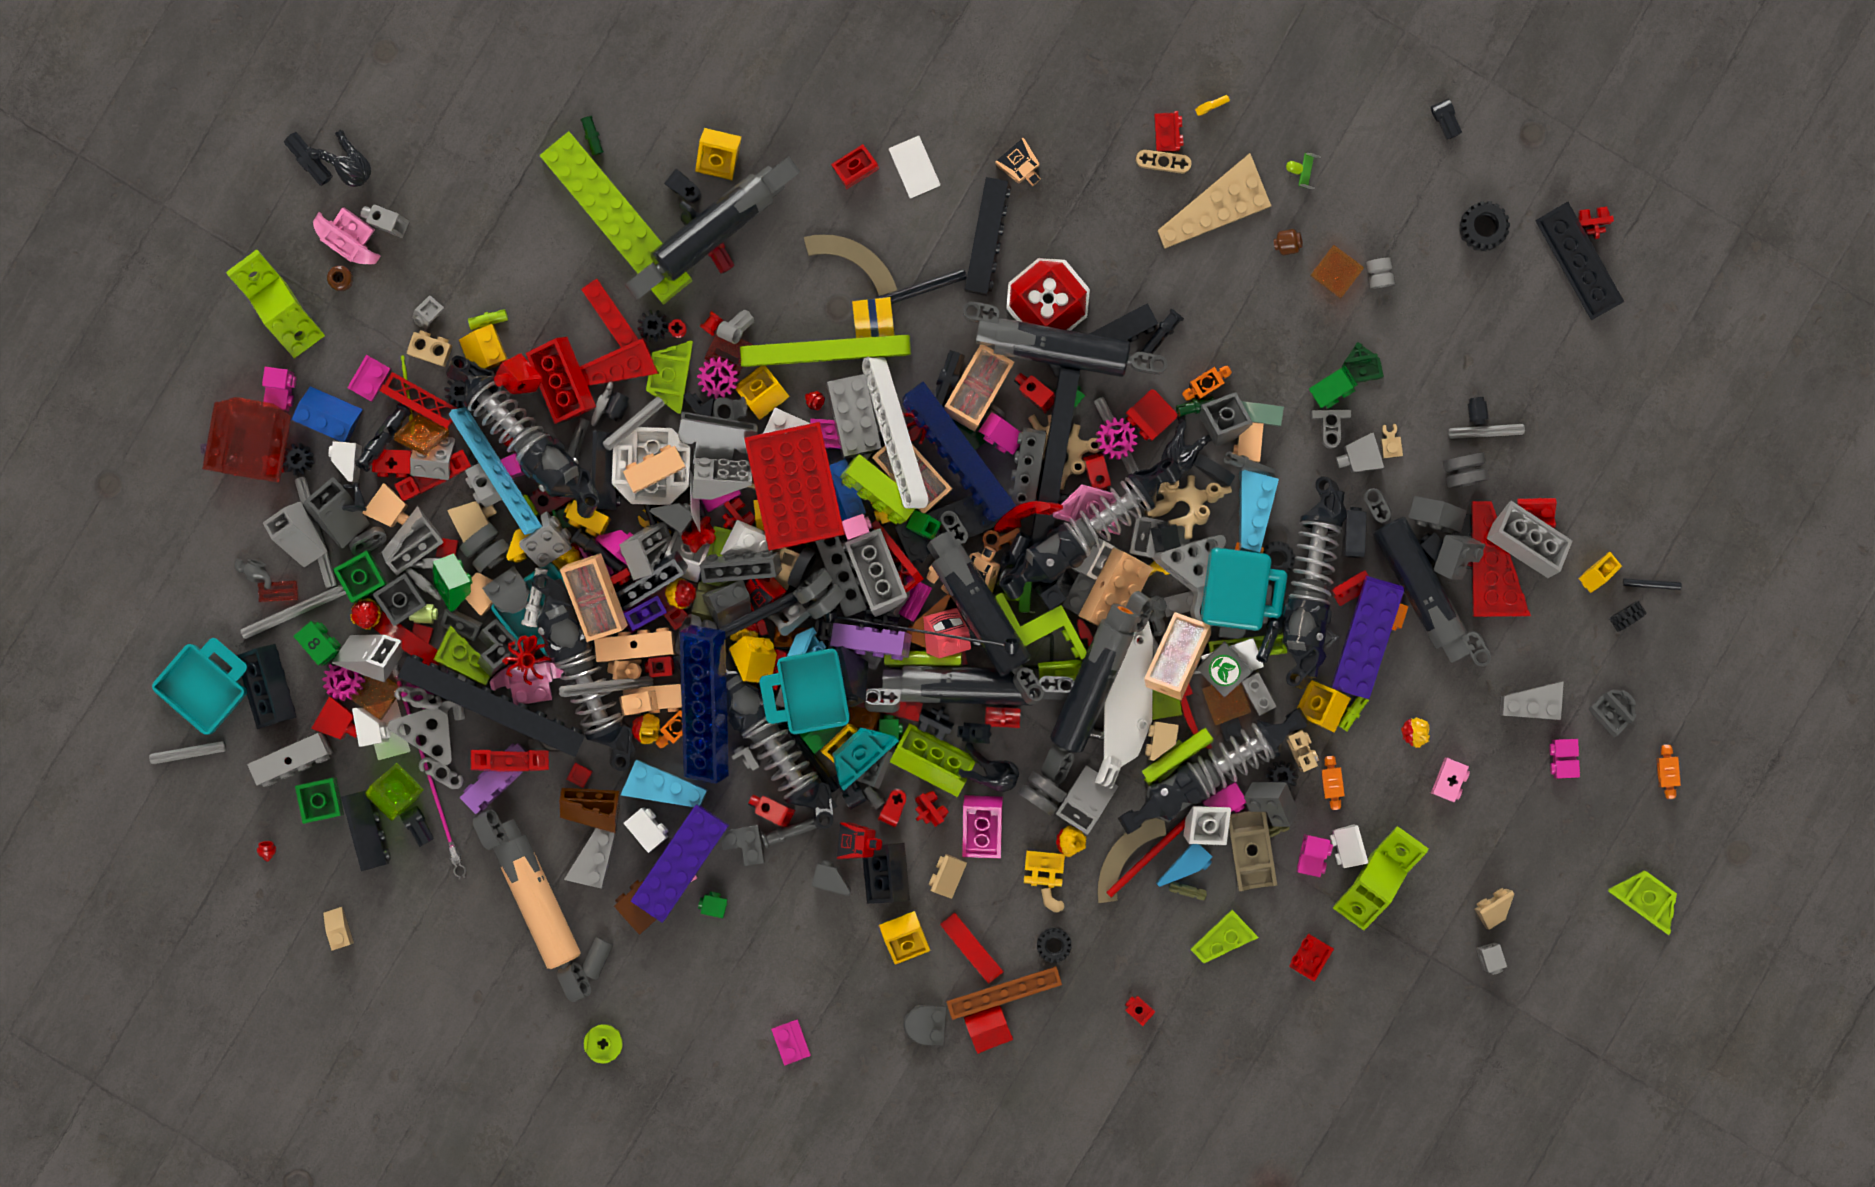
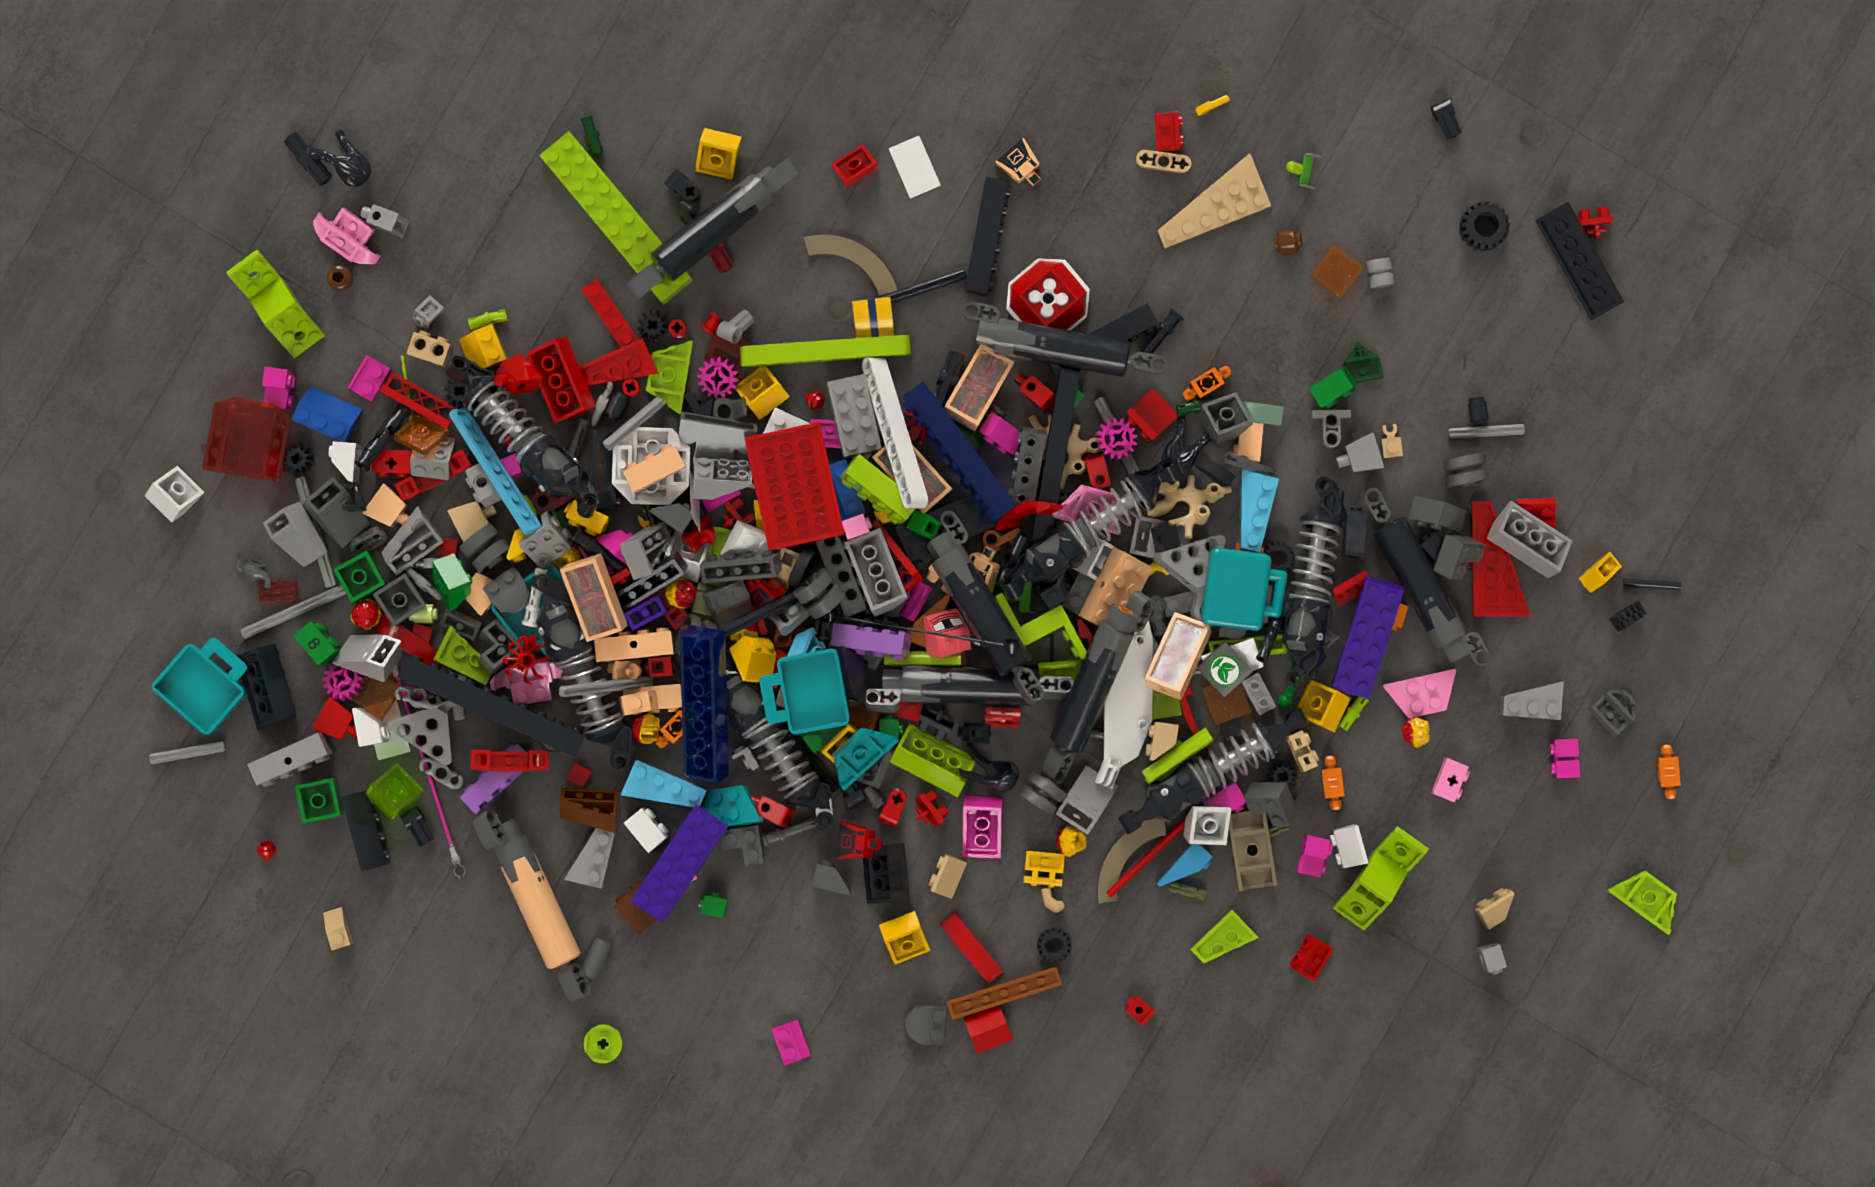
(174, 493): none -> white slope
(632, 393): none -> red bush
(732, 806): none -> teal wing
(1285, 700): none -> green piece
(1423, 693): none -> bright pink wing

